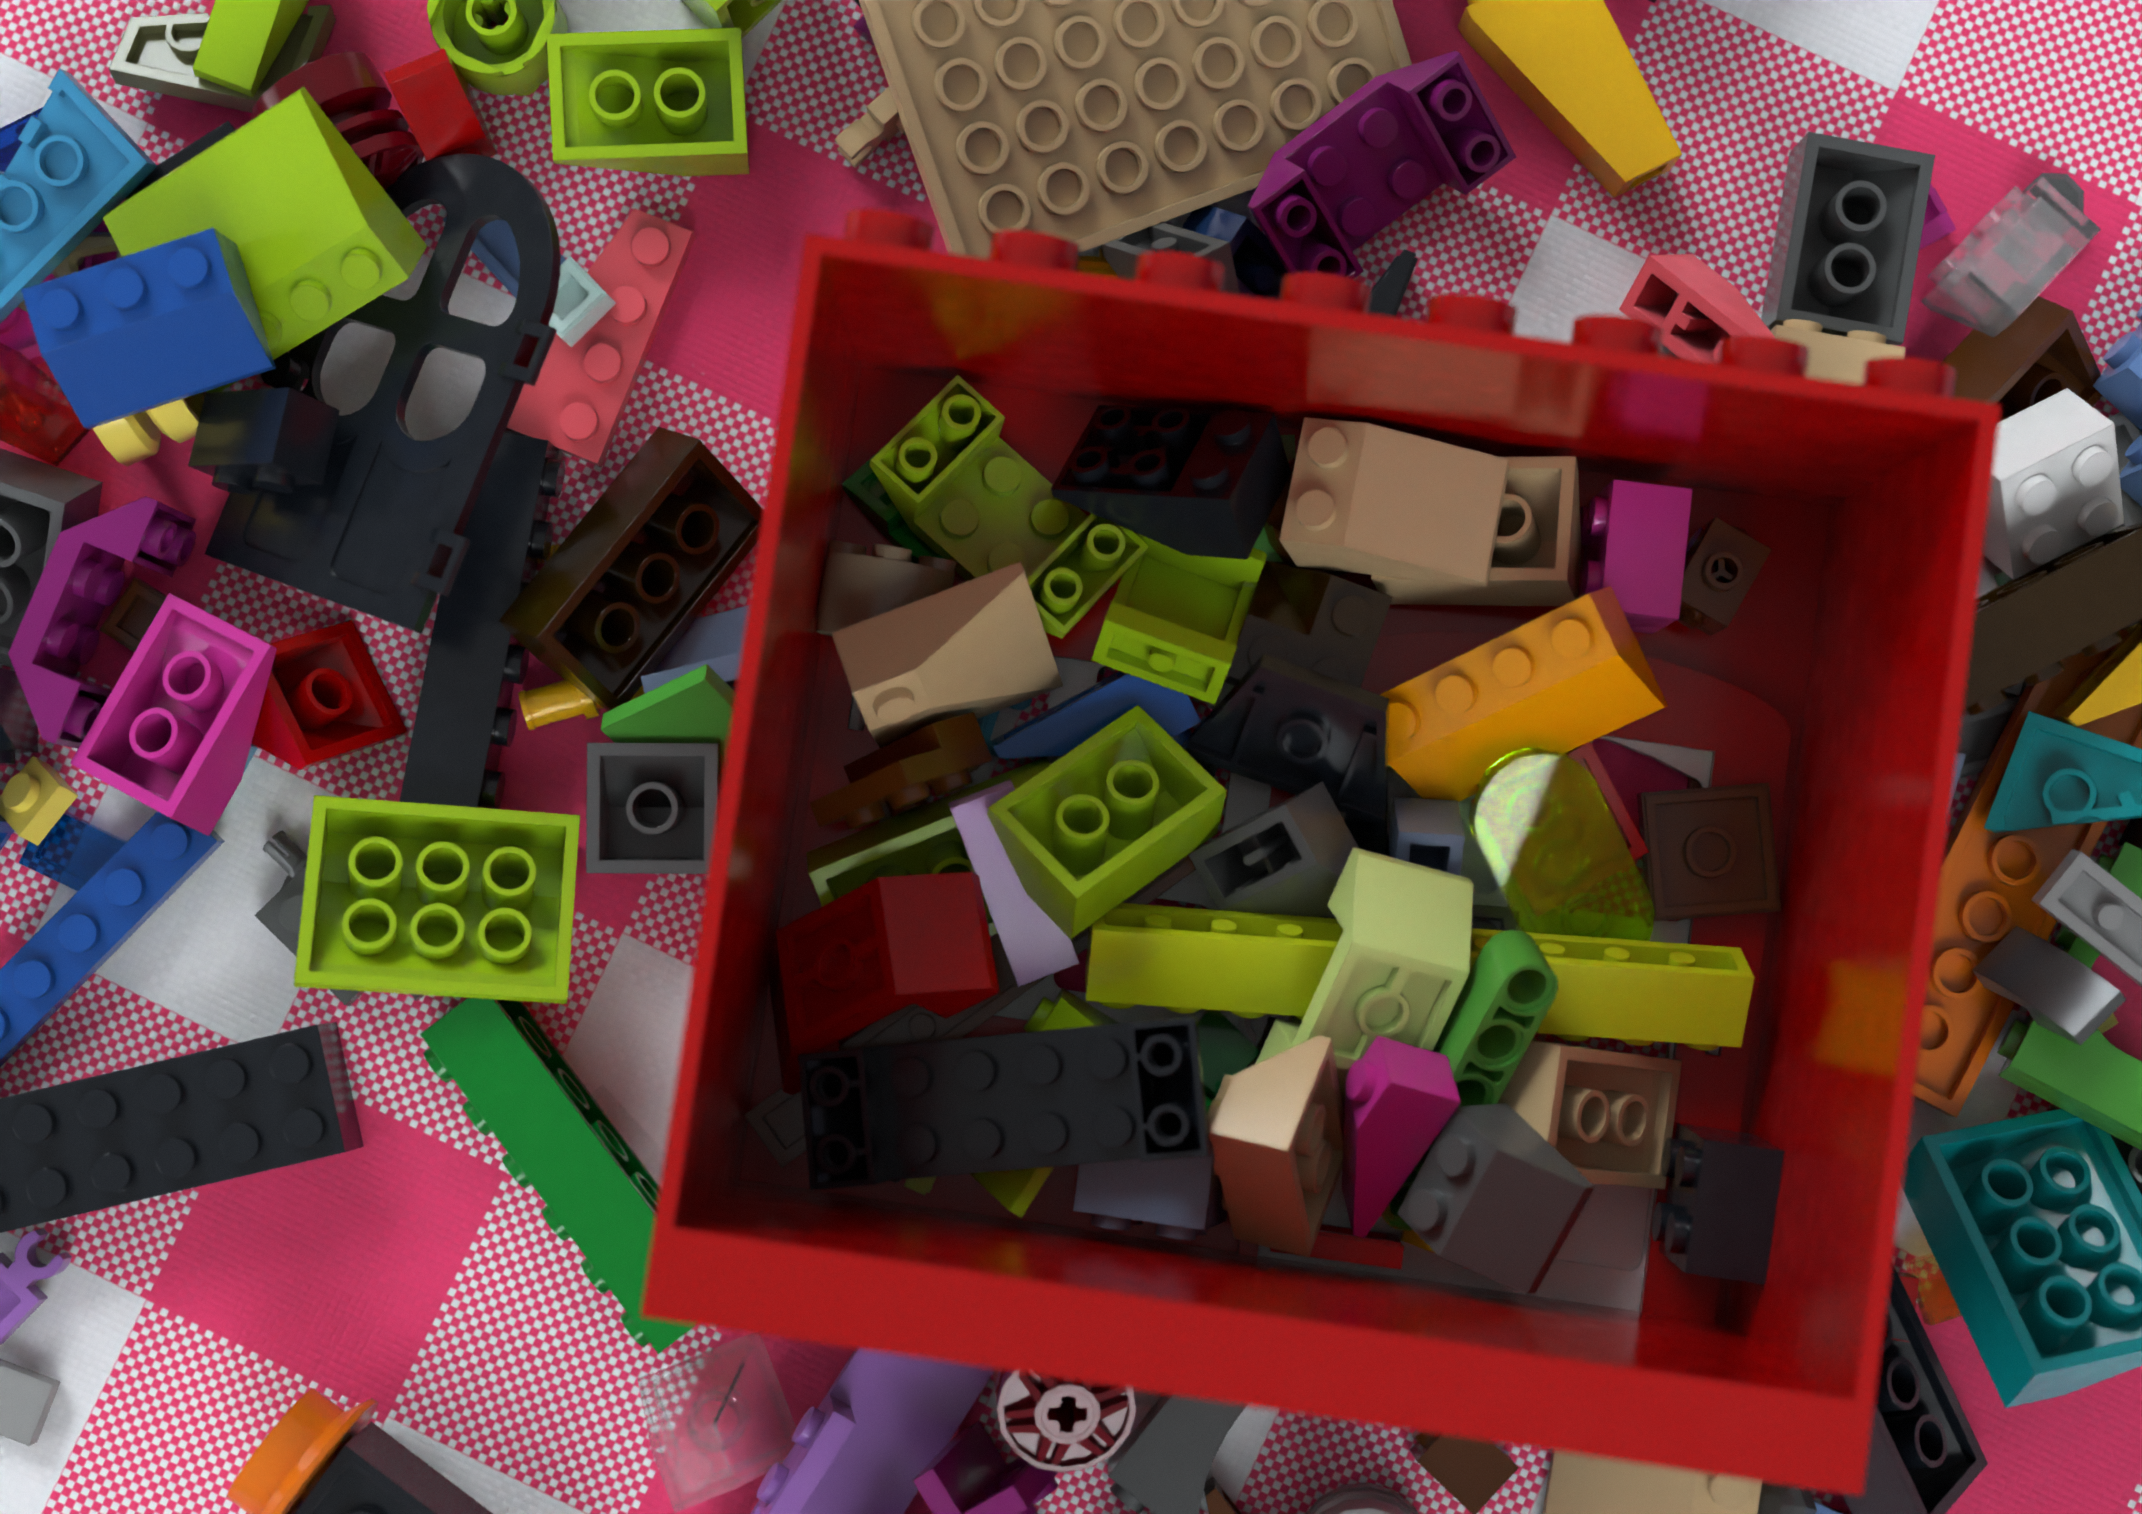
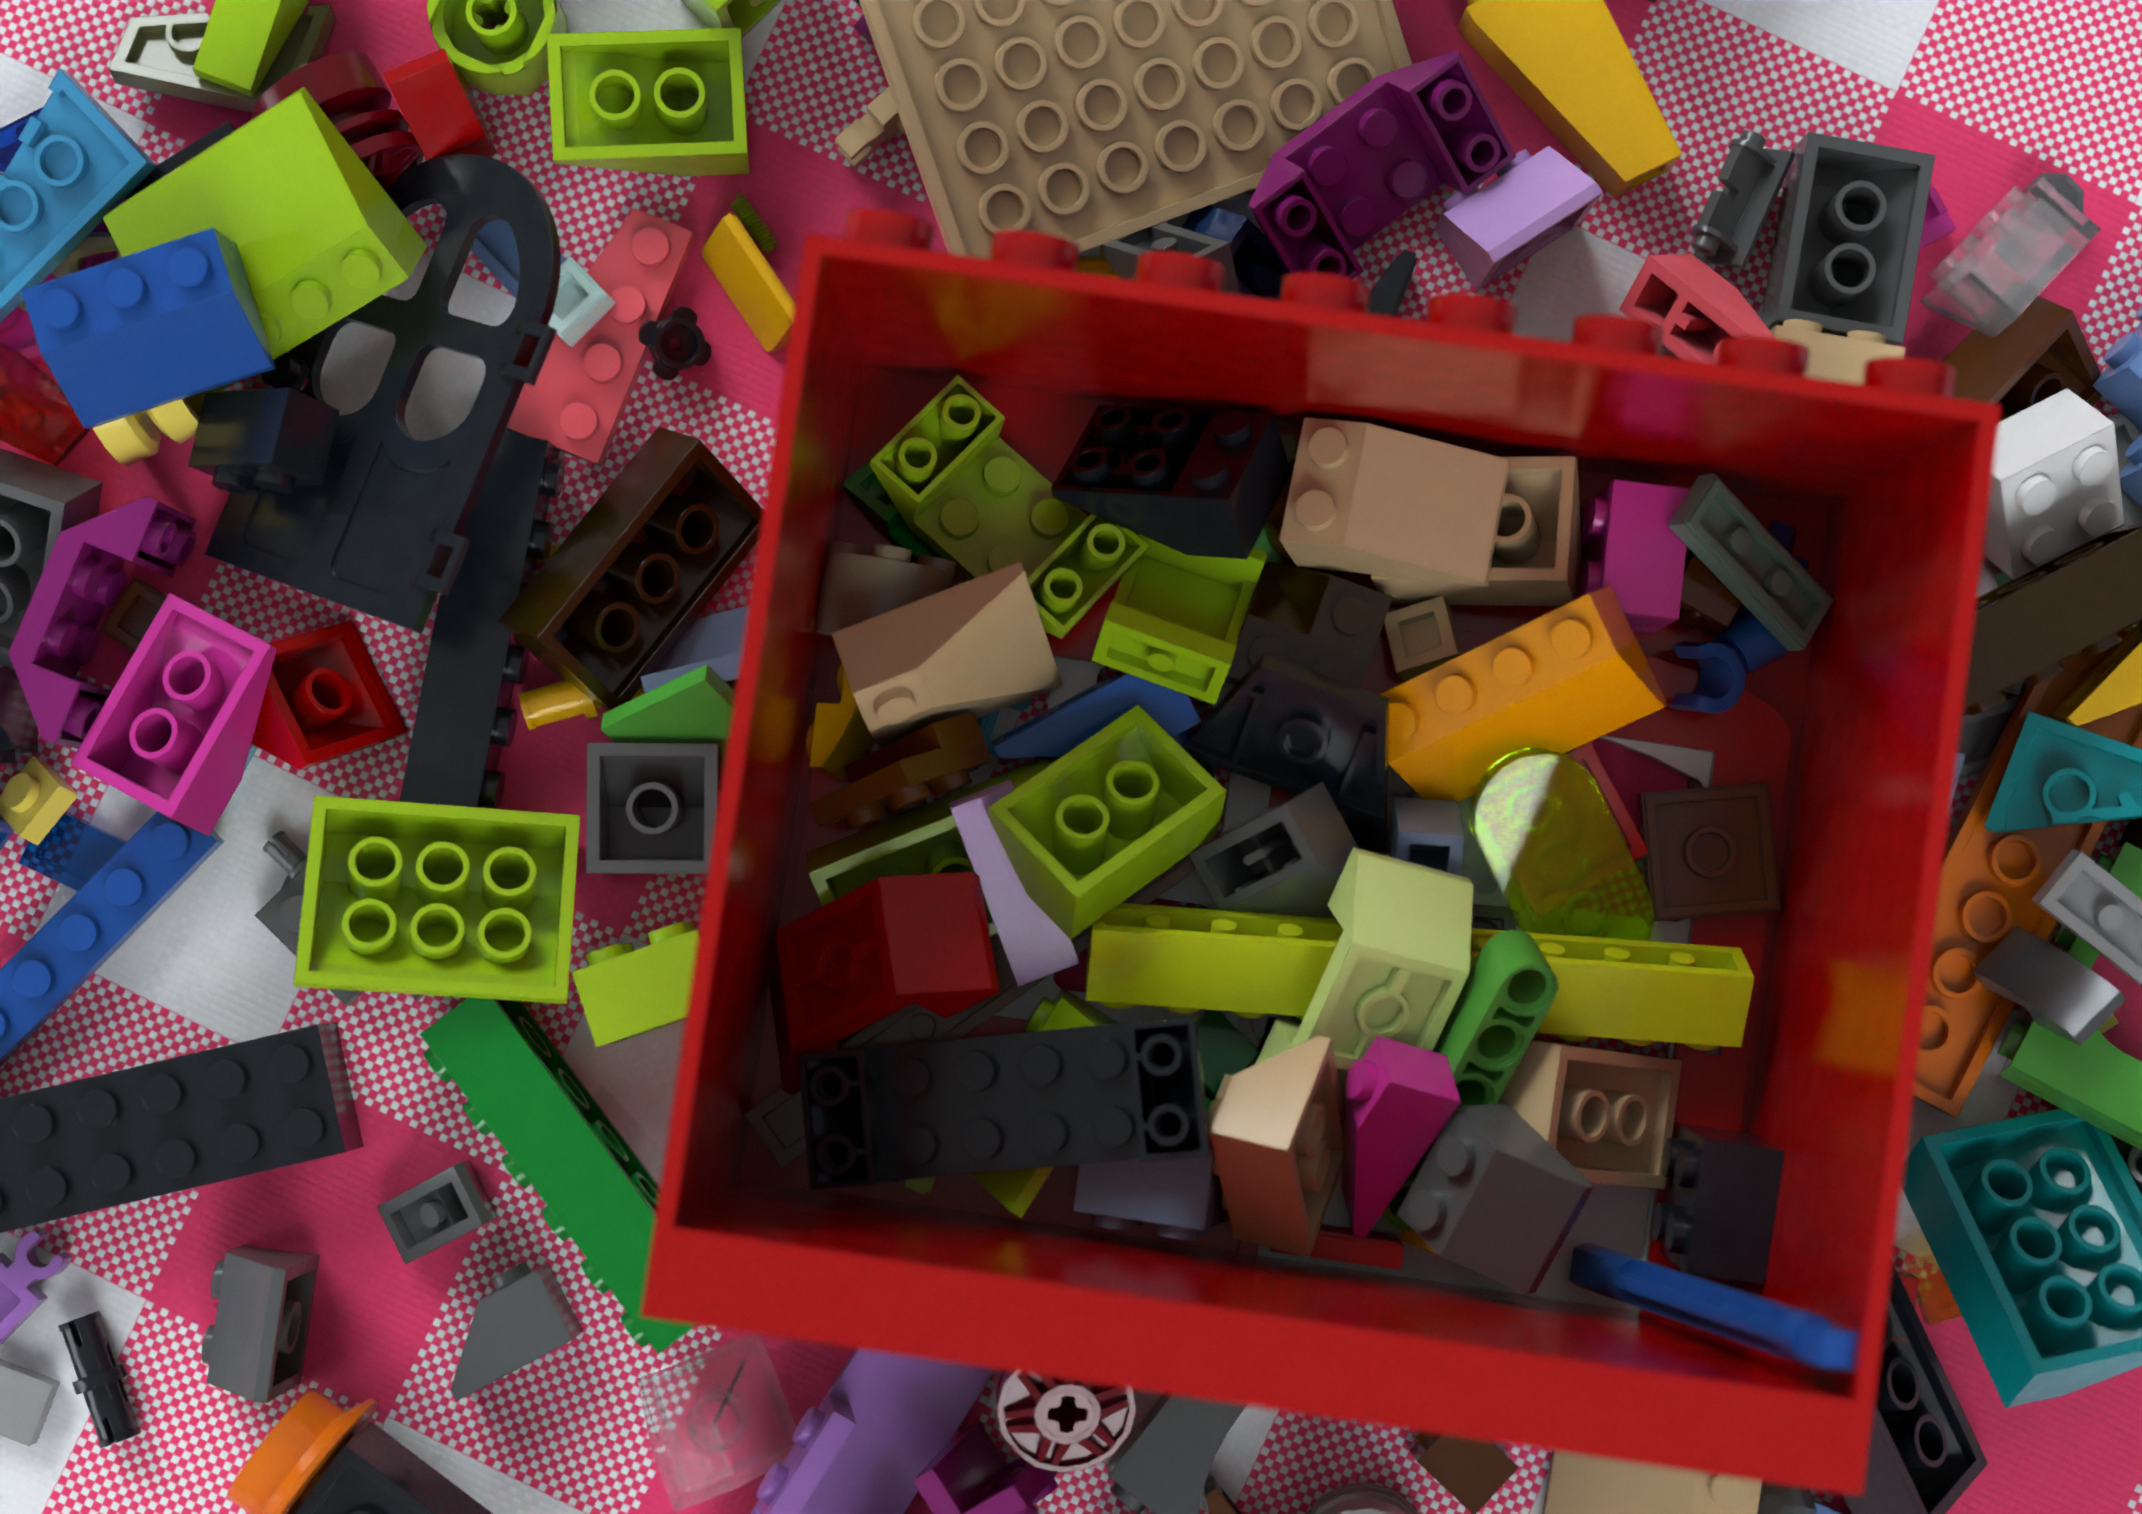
(99, 1379): none -> black pin
(260, 1321): none -> dark grey slope
(437, 1211): none -> dark grey slope
(514, 1327): none -> dark grey slope
(639, 989): none -> lime brick
(692, 348): none -> black plate
(750, 283): none -> yellow slope
(752, 225): none -> lime leg
(837, 733): none -> yellow slope
(1422, 637): none -> tan plate
(1516, 214): none -> lavender slope
(1715, 1308): none -> blue piece
(1734, 651): none -> blue piece
(1739, 211): none -> dark grey hinge
(1750, 562): none -> sand green tile

